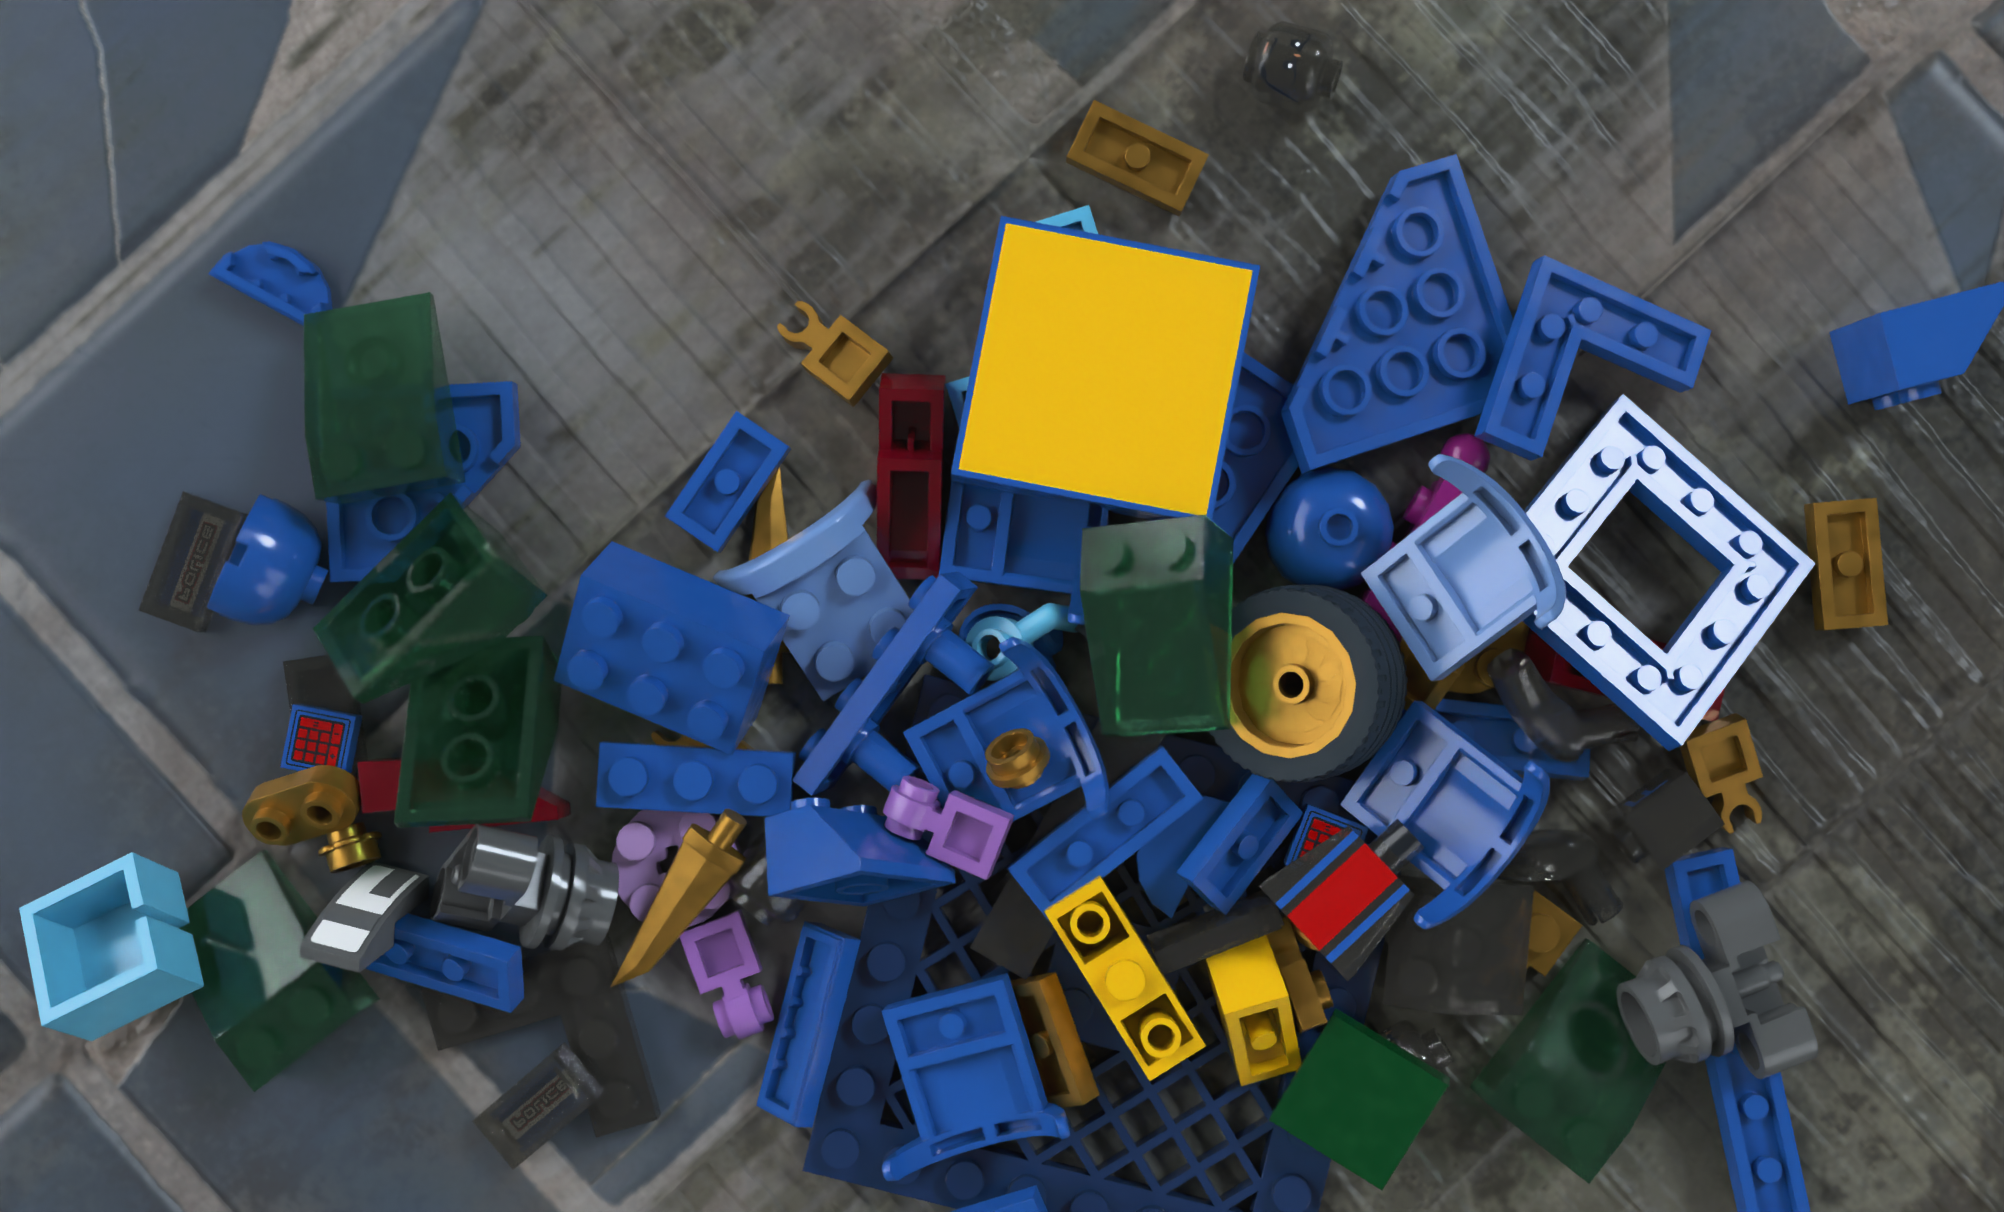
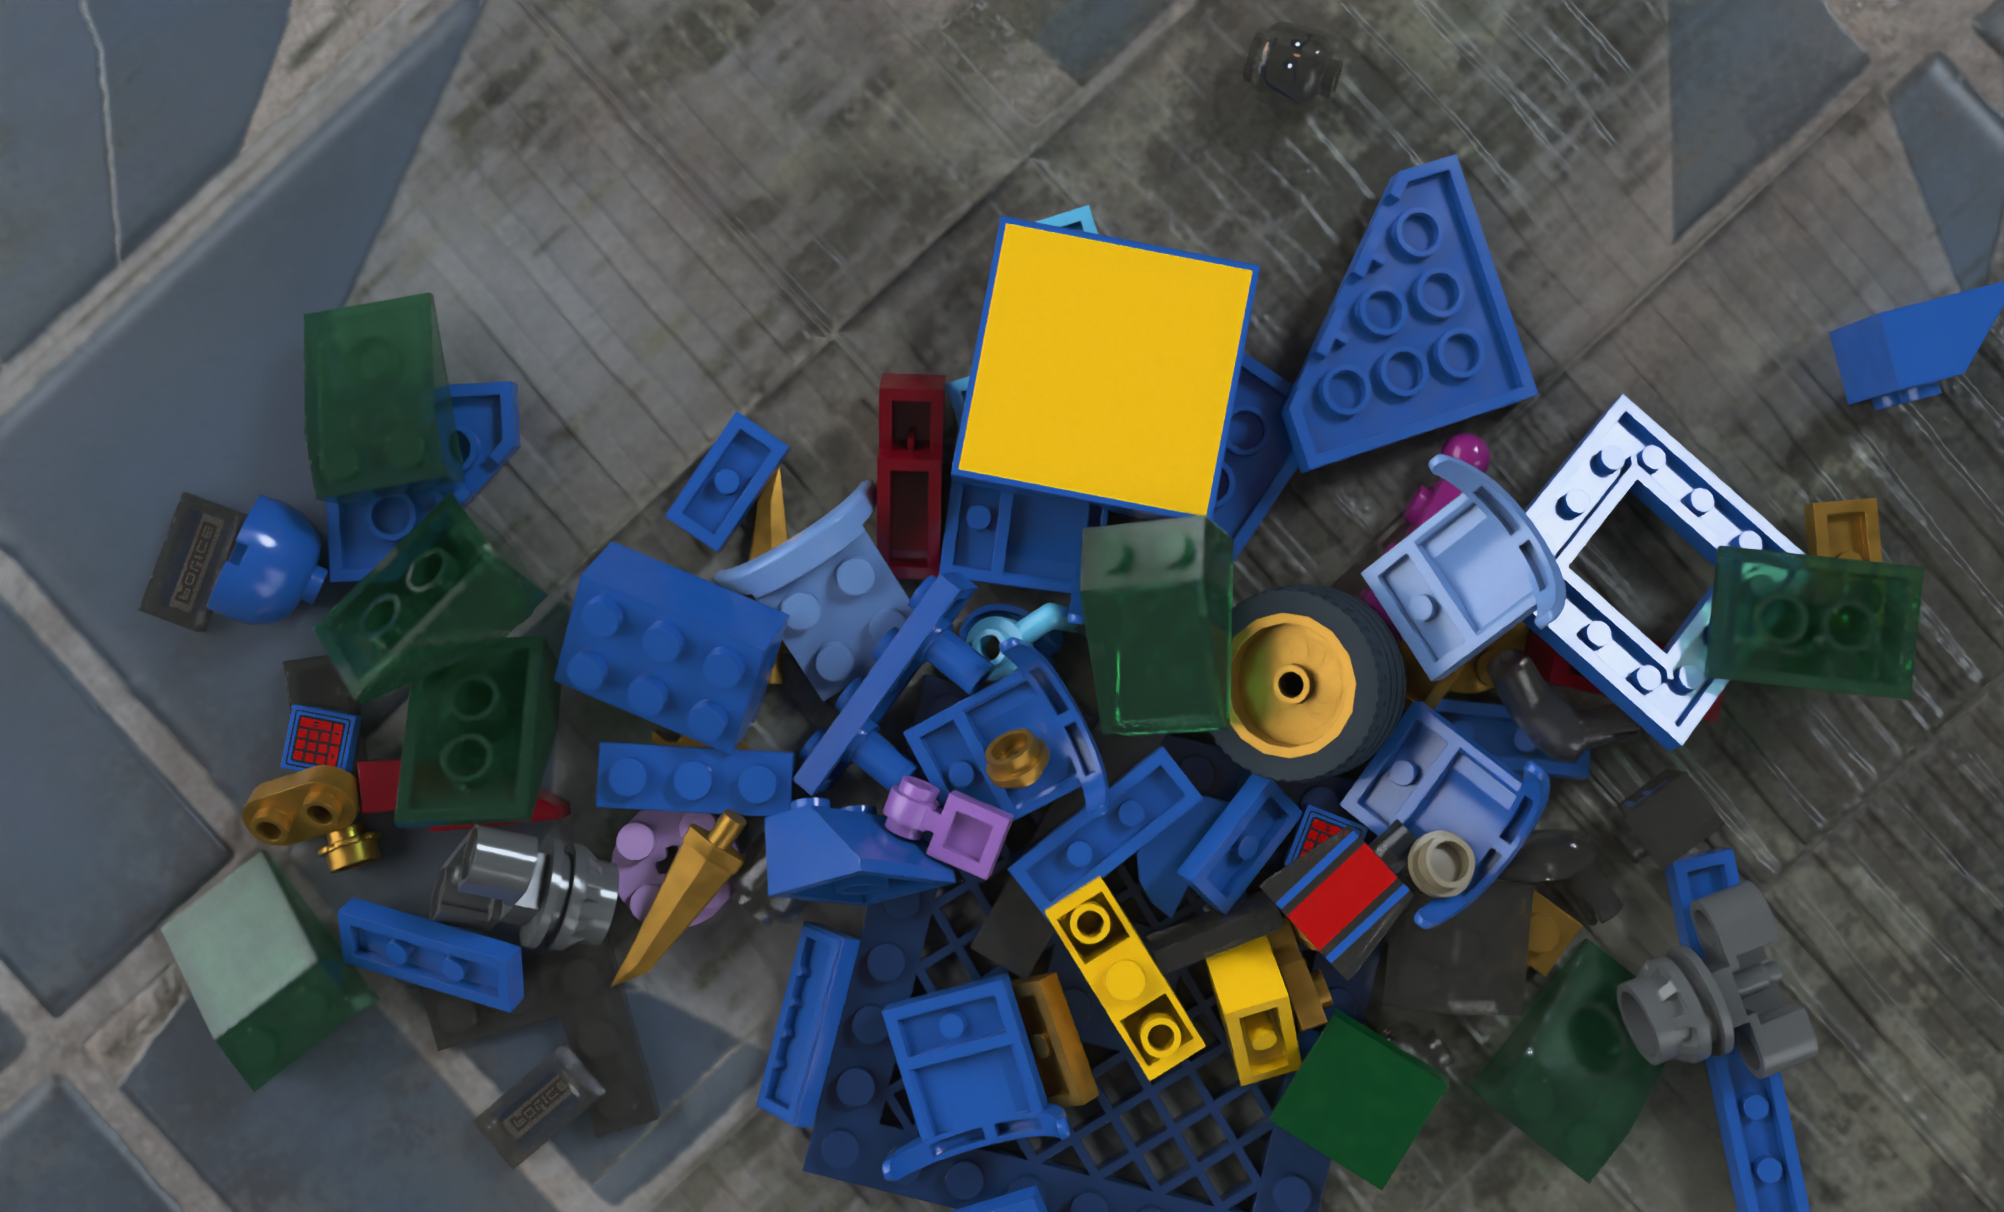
(110, 947): medium azure piece -> none
(276, 278): blue tile -> none
(363, 916): slope -> none
(721, 956): medium lavender plate -> none
(838, 356): pearl gold plate -> none
(1136, 158): pearl gold plate -> none
(1328, 528): blue cylinder -> none
(1441, 864): none -> dark tan plate
(1572, 311): blue plate -> none
(1721, 762): pearl gold plate -> none
(1814, 623): none -> clear green slope

